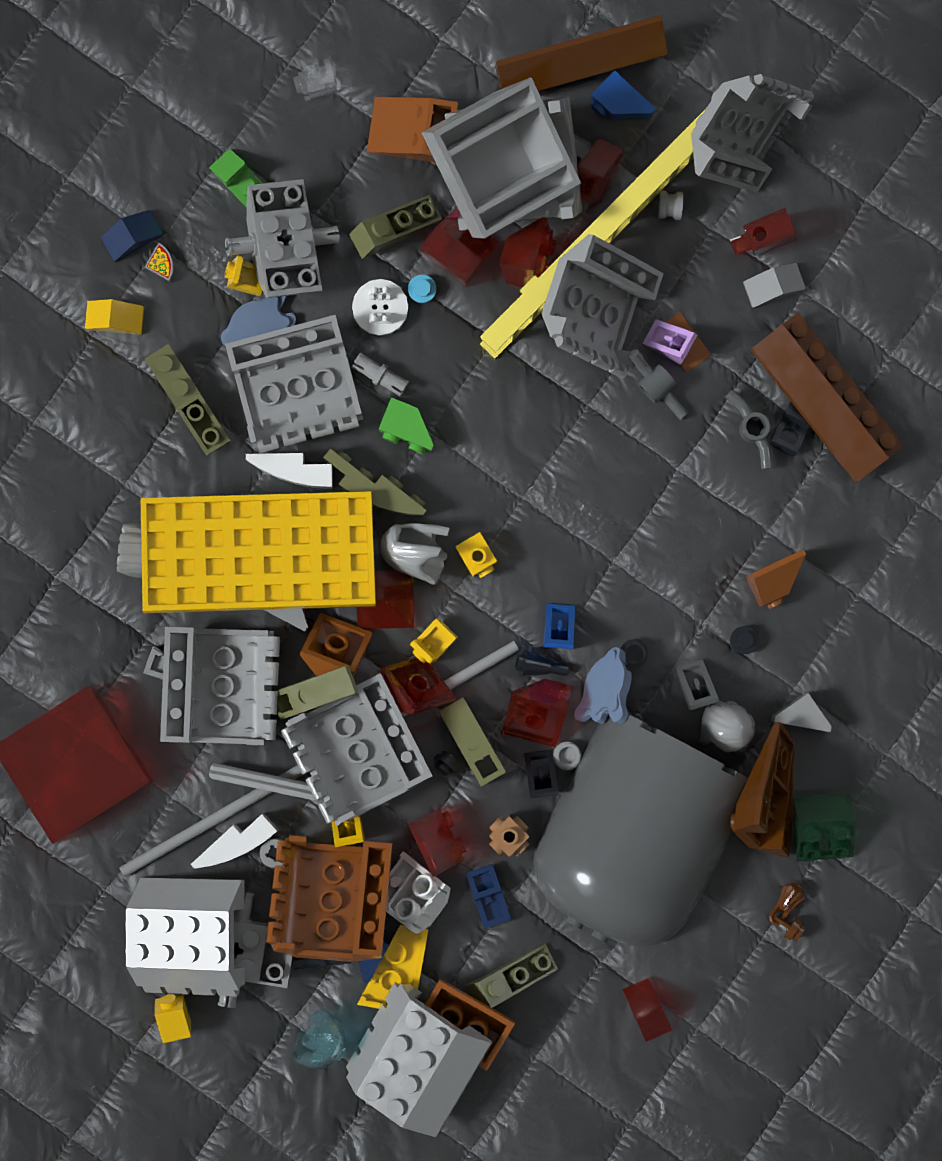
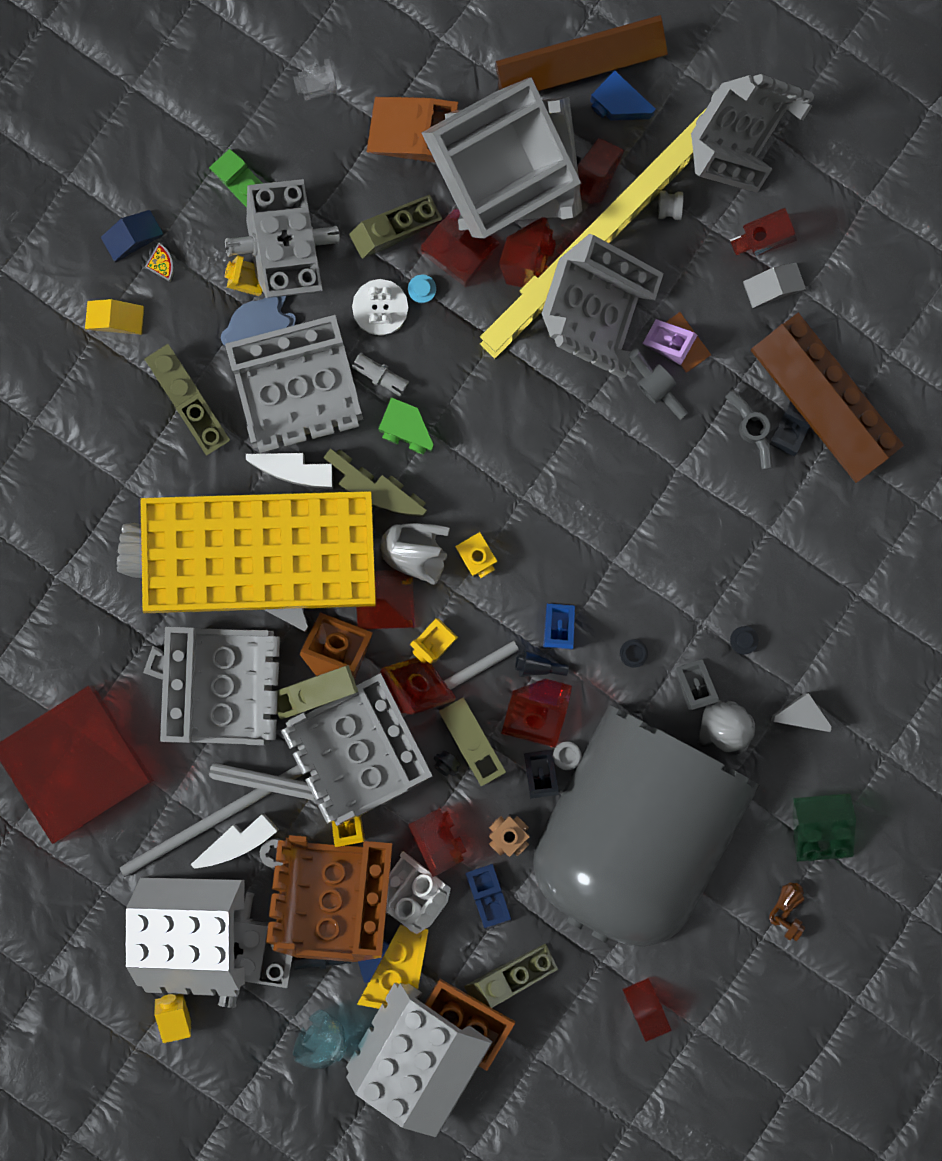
(606, 690): sand blue tile -> none
(766, 803): reddish brown wedge -> none
(775, 579): dark orange slope -> none

